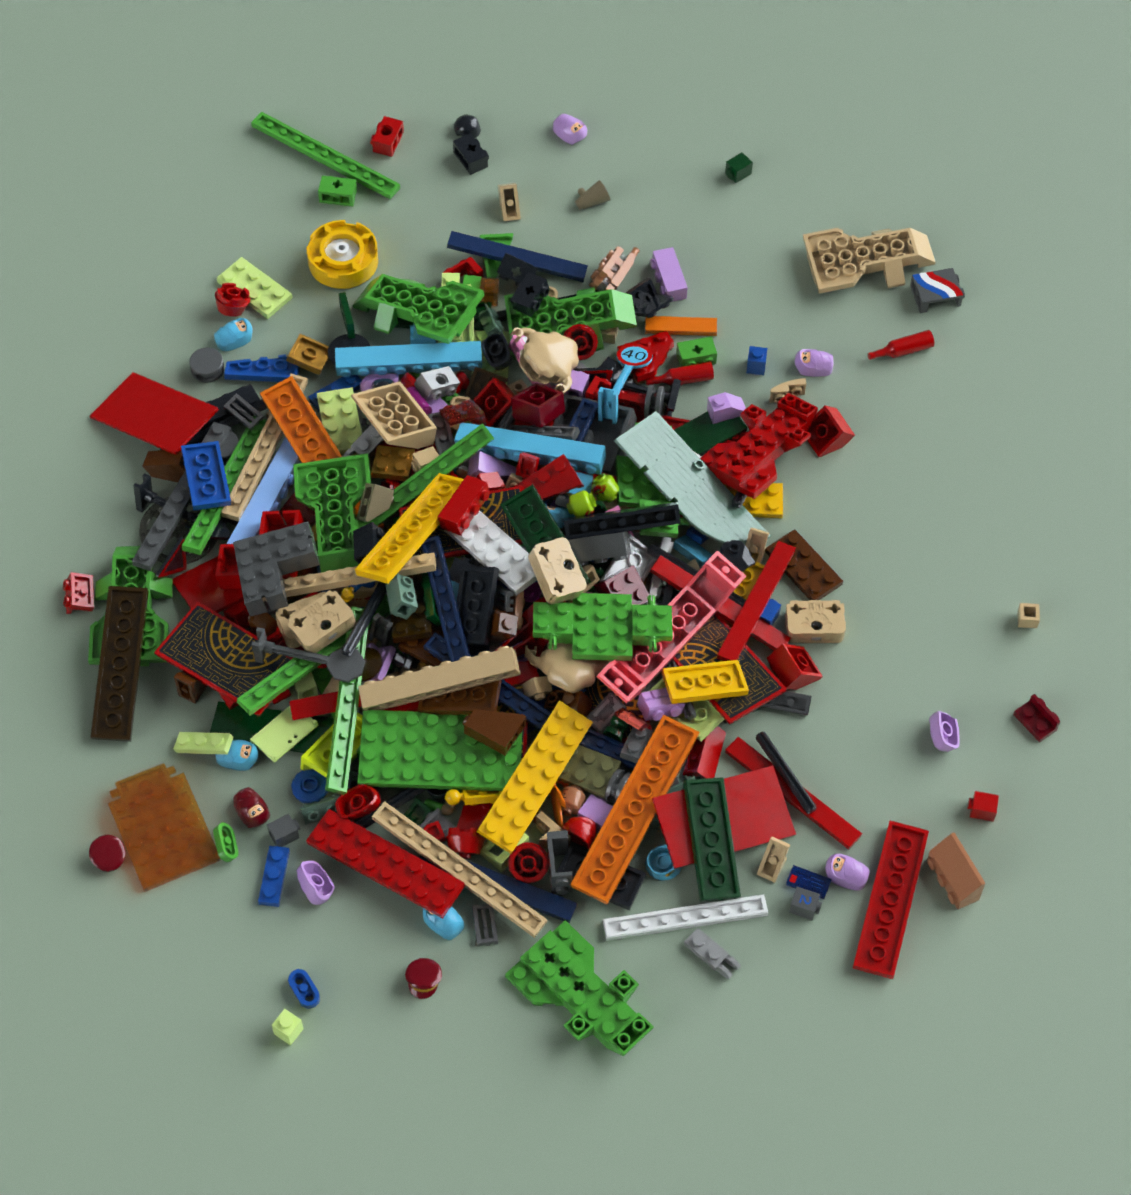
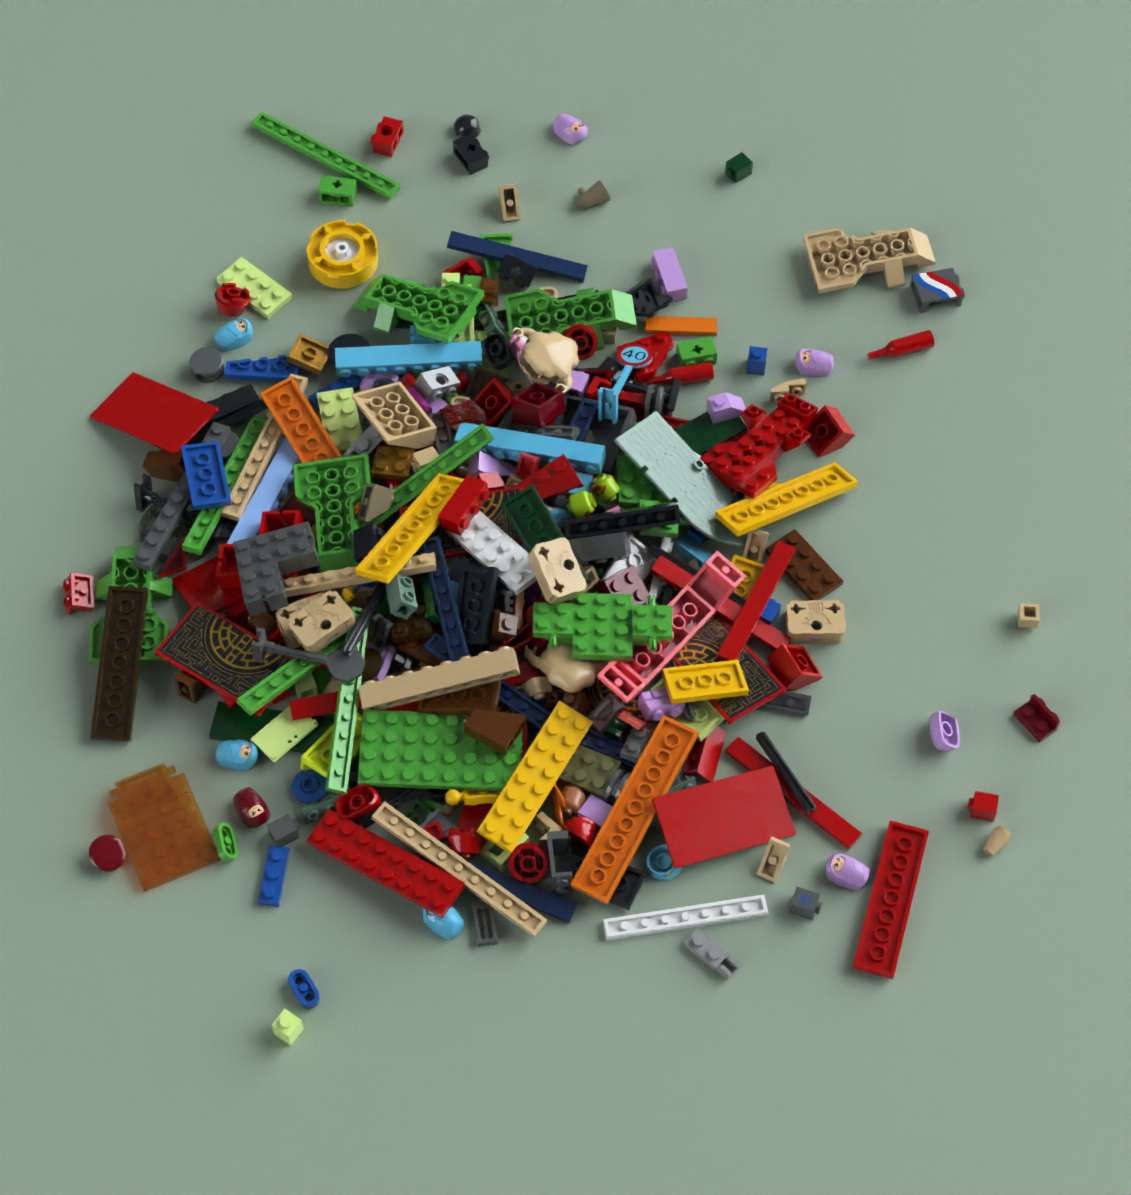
(203, 743): yellowish green plate -> none
(250, 426): flat silver tile -> none
(315, 882): lavender piece -> none
(346, 314): dark green tile -> none
(423, 977): dark red piece -> none
(530, 294): black brick -> none
(598, 1008): bright green piece -> none
(613, 269): piece -> none
(711, 839): dark green tile -> none
(737, 554): black hand -> none
(786, 499): none -> yellow plate
(808, 880): clear blue tile -> none
(956, 872): nougat slope -> none
(999, 838): none -> tan cone

